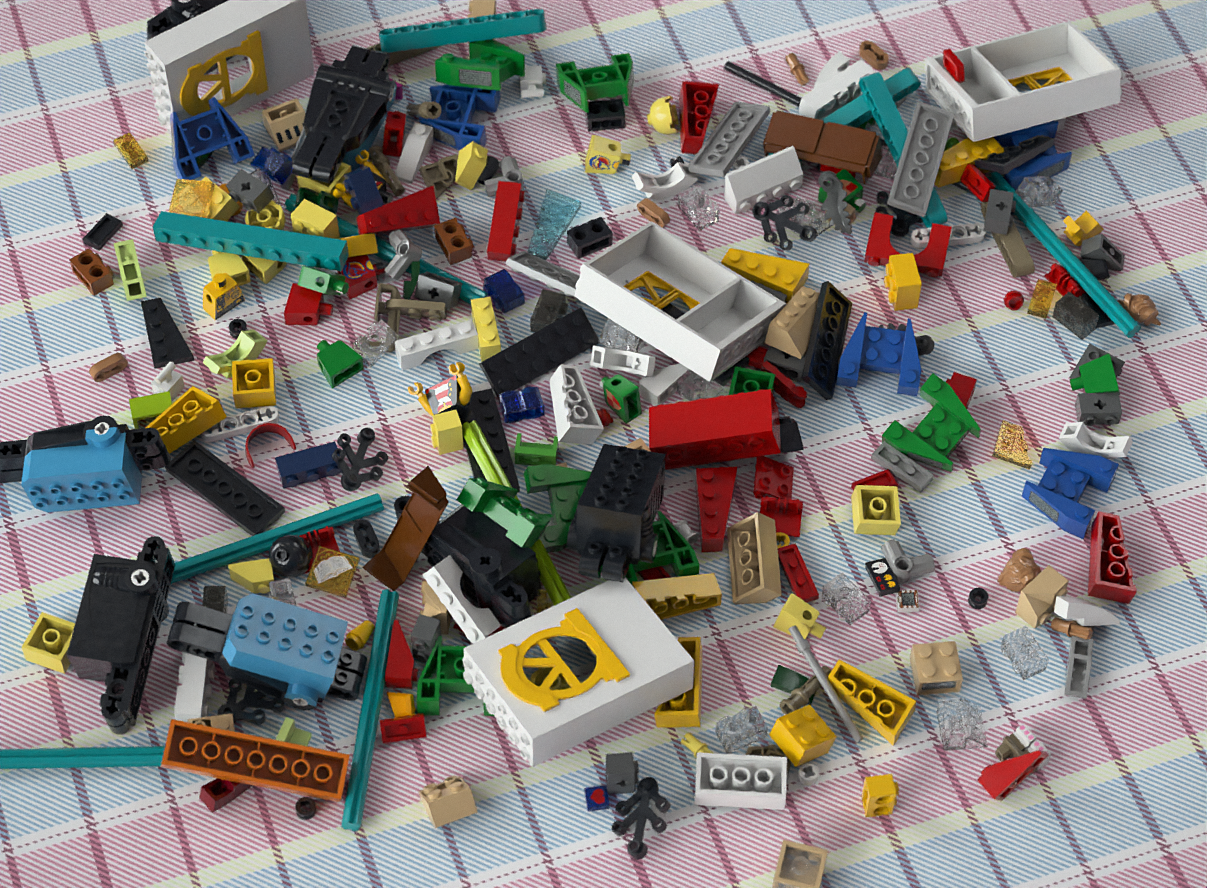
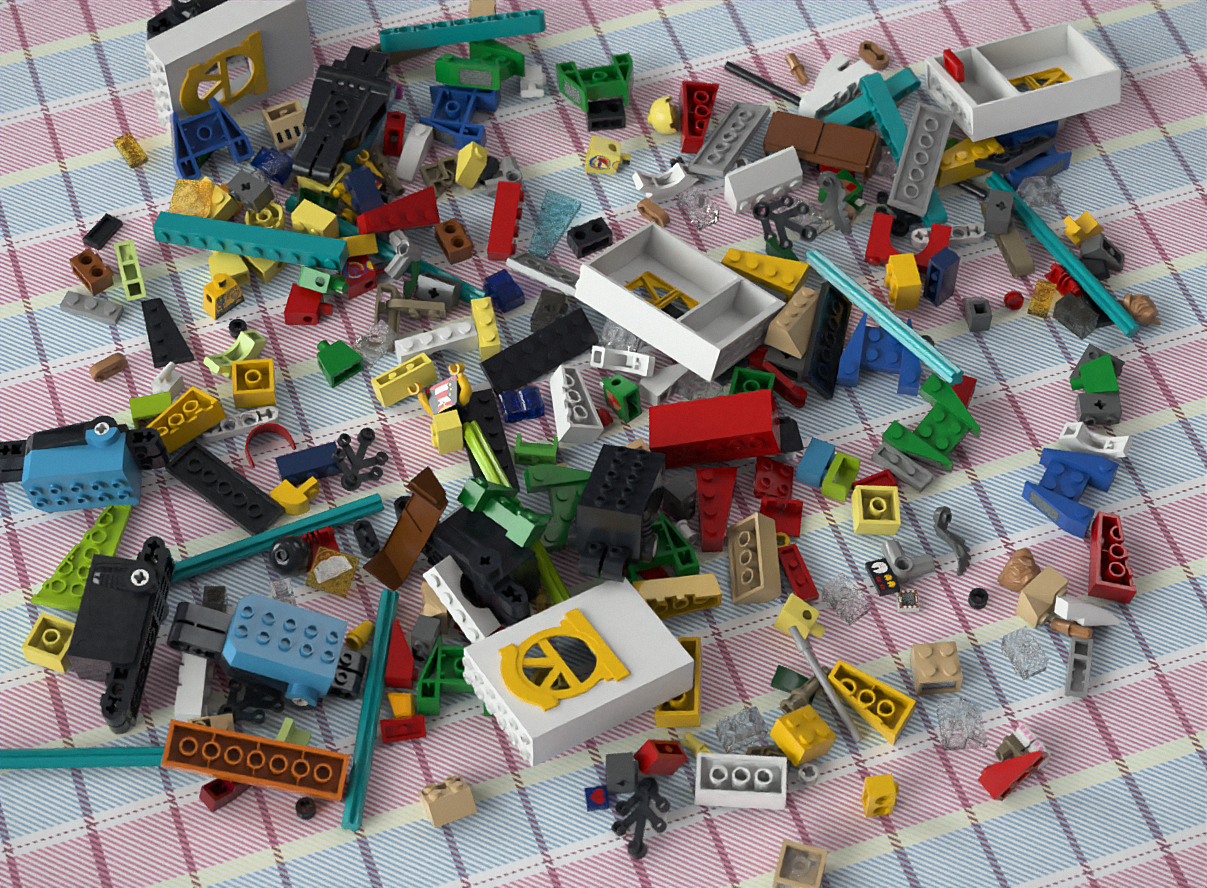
(67, 584): none -> lime wing
(91, 307): none -> light grey plate
(253, 575): light yellow slope -> none
(296, 499): none -> yellow brick
(348, 215): none -> yellow bush
(394, 383): none -> light yellow brick
(425, 110): dark tan pin -> none
(660, 757): none -> red brick
(679, 499): none -> dark grey brick
(773, 249): none -> dark green slope
(815, 462): none -> dark azure brick
(840, 476): none -> lime panel
(885, 318): none -> axle
(941, 276): none -> dark blue brick
(942, 517): none -> dark grey plant
(977, 182): red plate -> none
(977, 313): none -> dark grey slope
(1011, 445): clear yellow wing -> none

